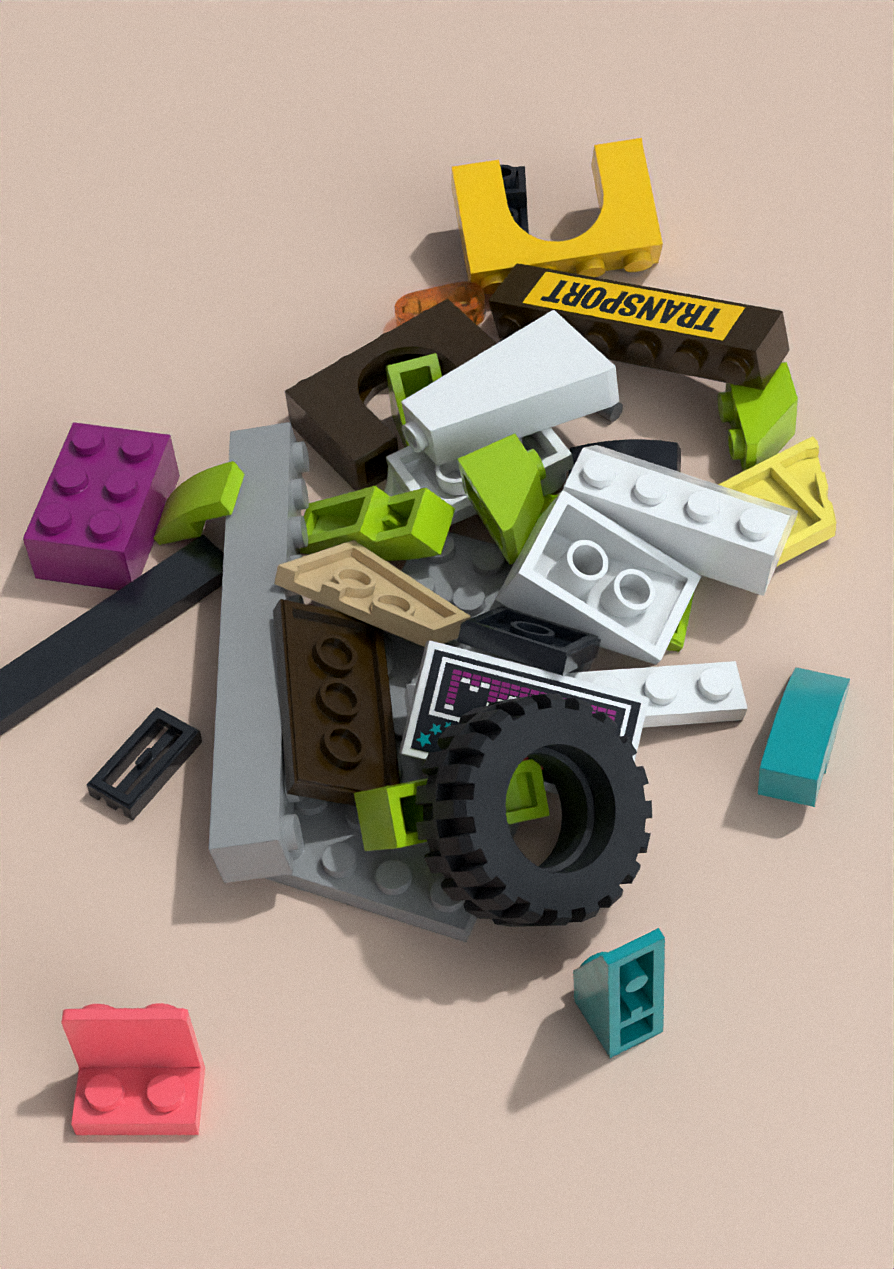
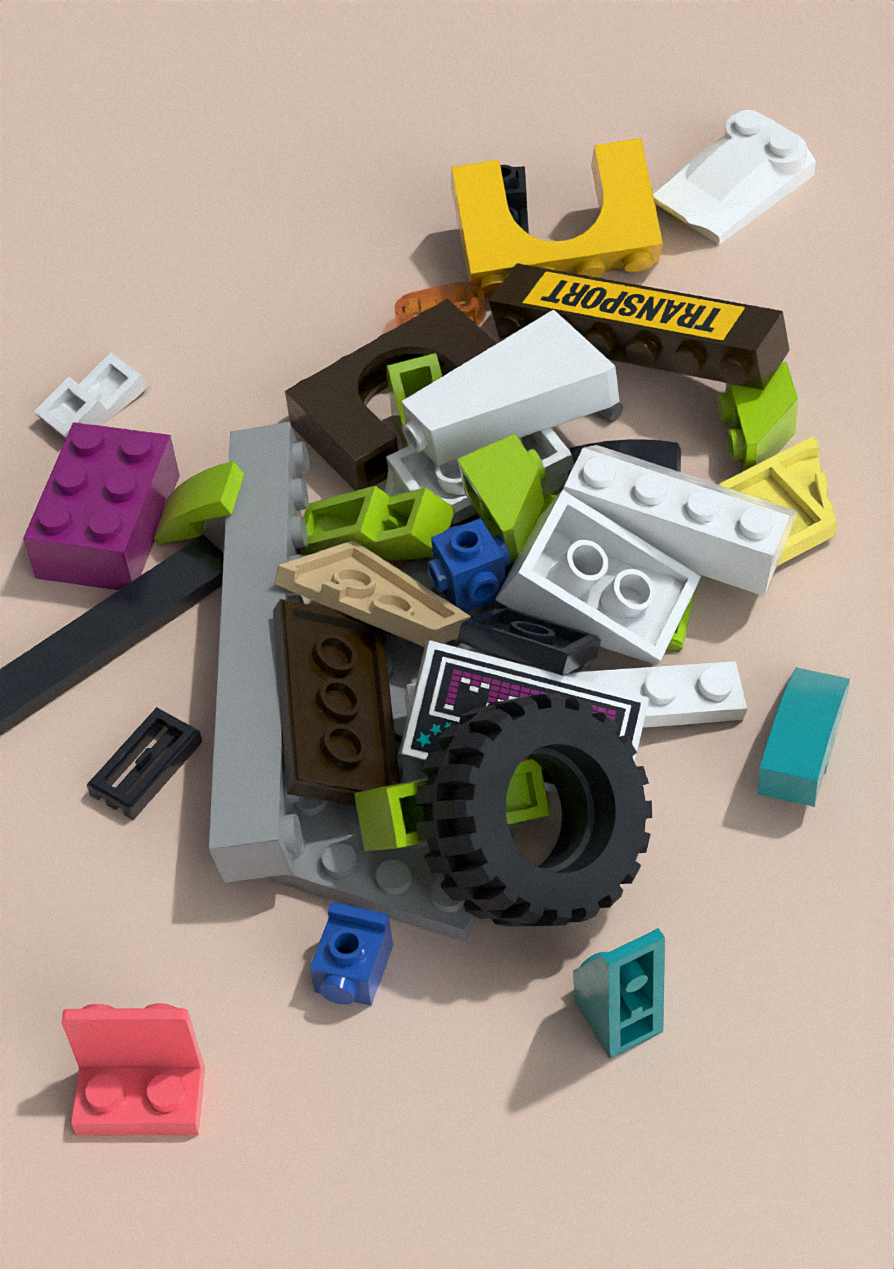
(94, 400): none -> white slope
(351, 954): none -> blue brick
(468, 565): none -> blue brick
(737, 176): none -> white slope

